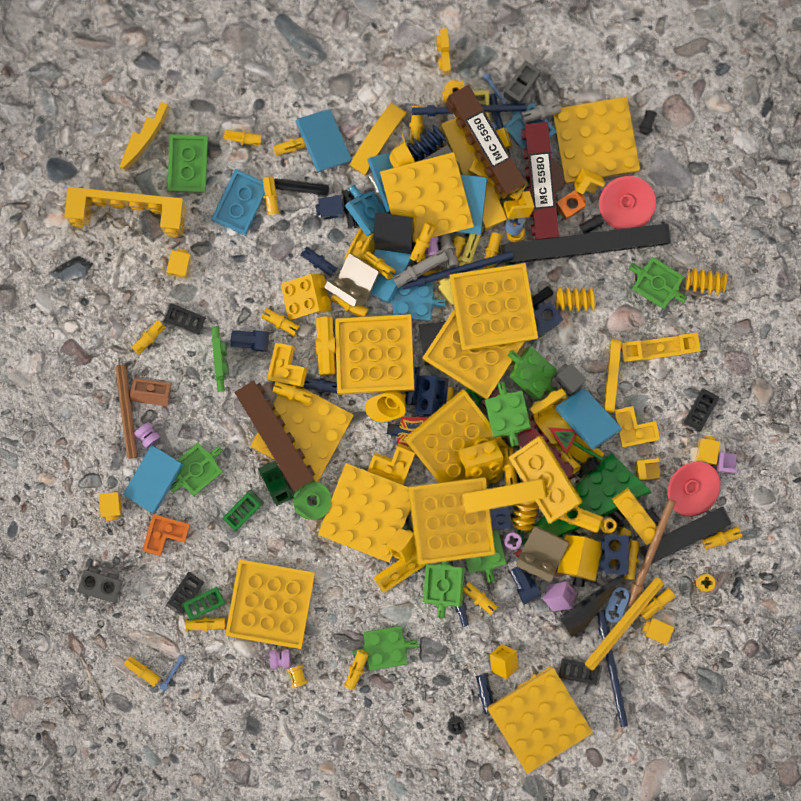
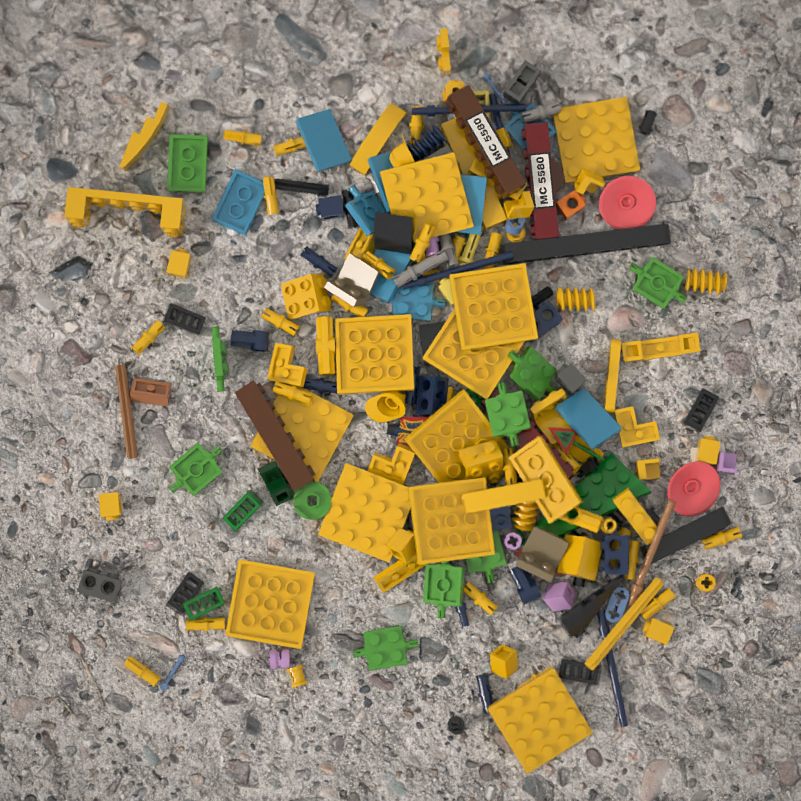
(147, 435): lavender wheel -> none
(153, 479): dark azure tile -> none
(161, 529): orange plate -> none
(356, 669): yellow pin -> none
(591, 224): black pin -> none

